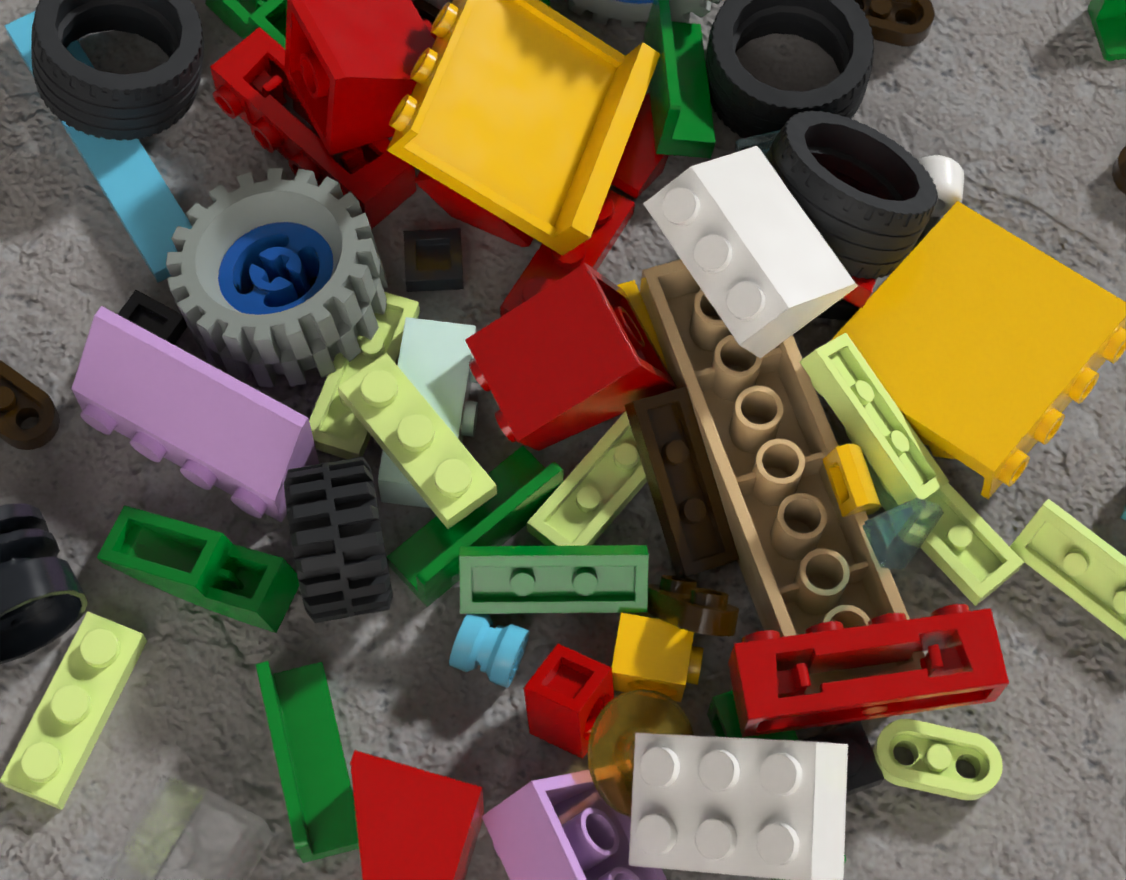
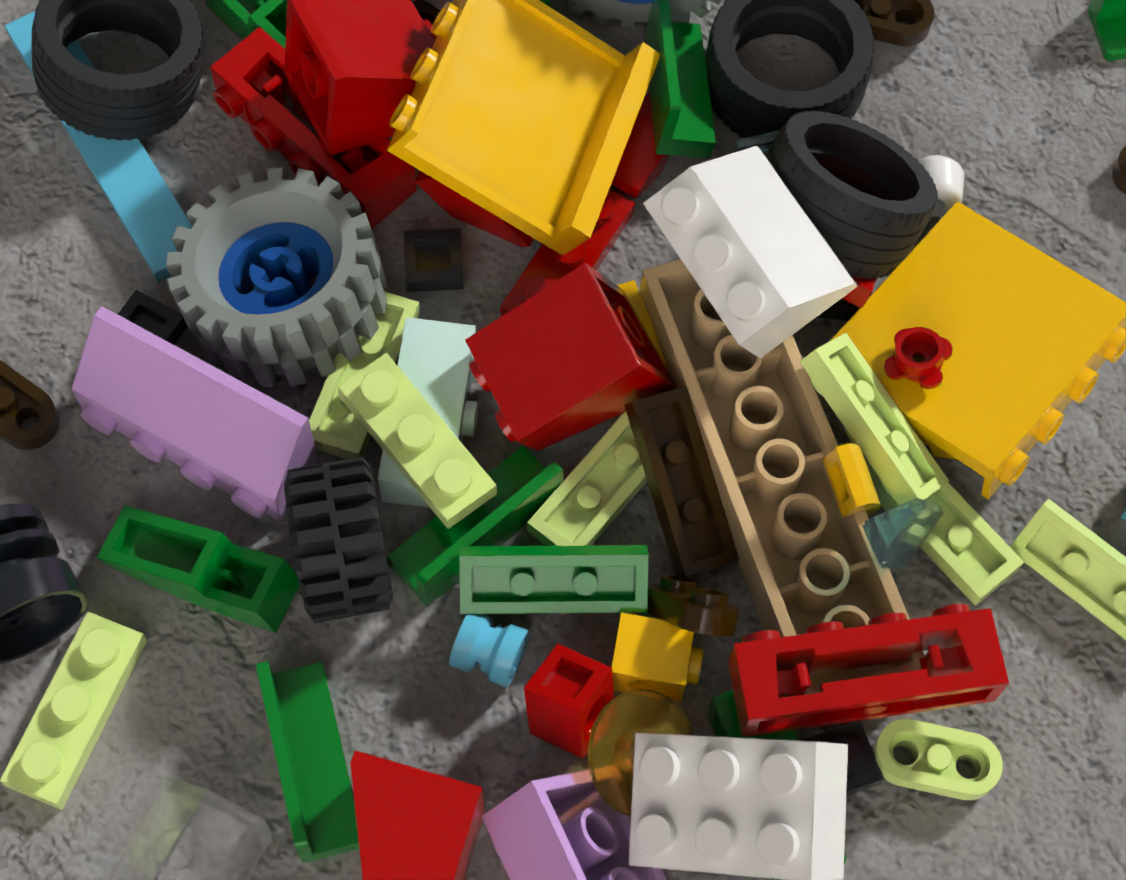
(923, 343): none -> red plate

